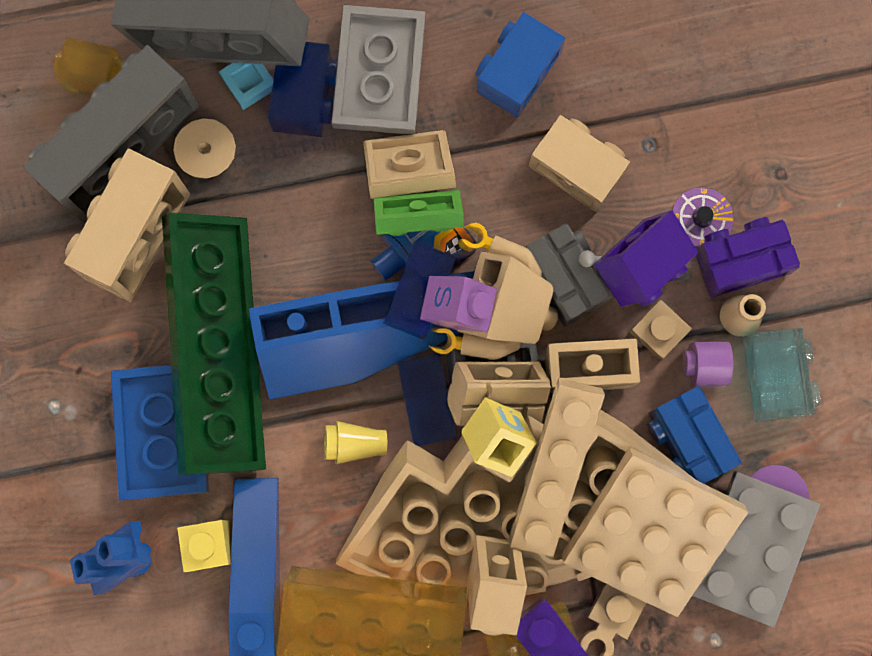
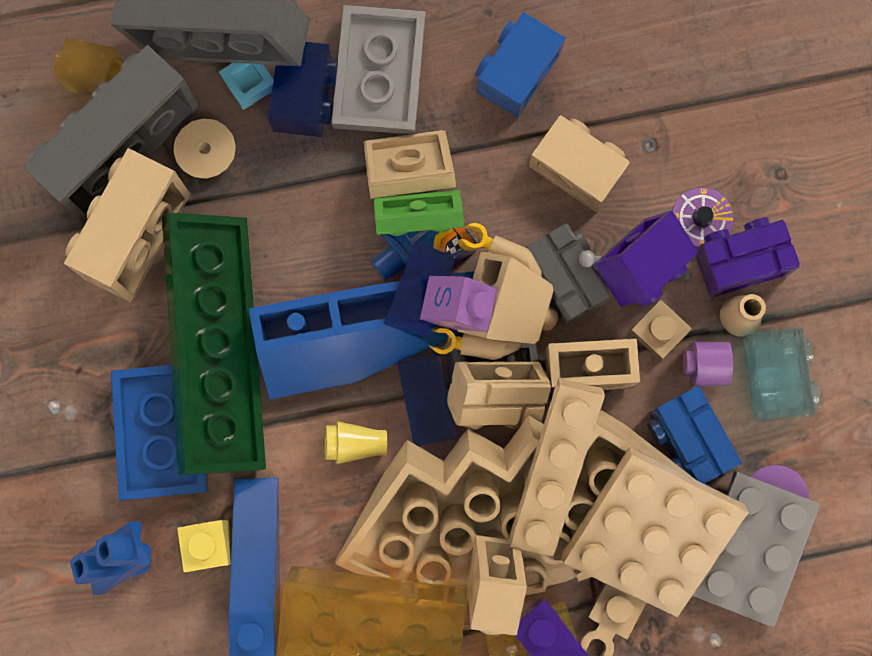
(498, 437): light yellow brick -> none

